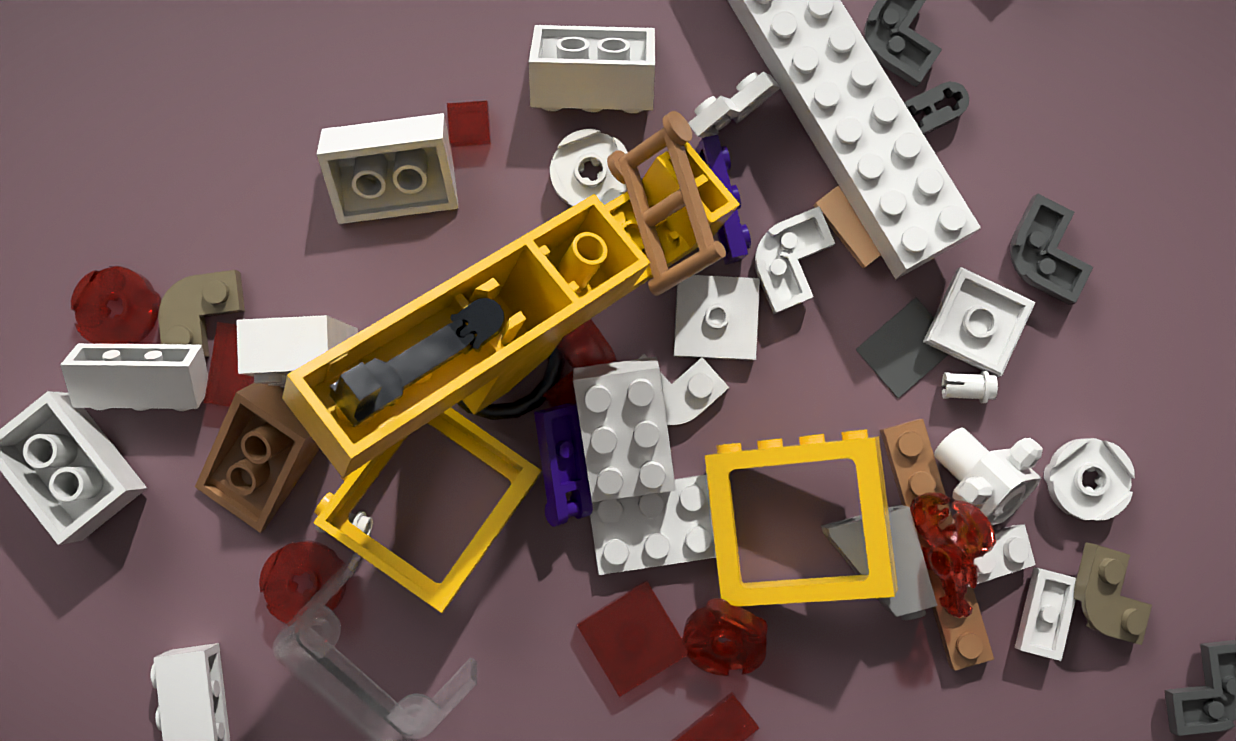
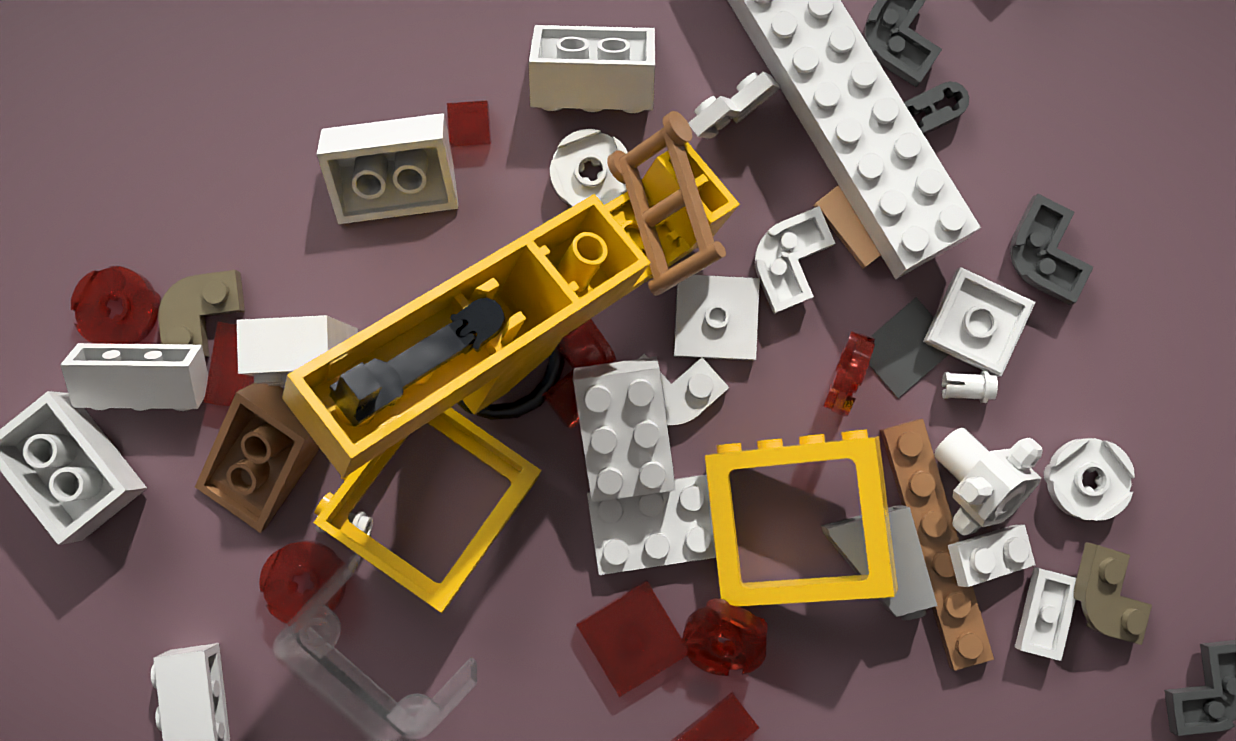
(563, 464): dark purple plate -> none
(732, 234): dark purple plate -> none
(850, 373): none -> clear red plate
(953, 547): clear red animal -> none

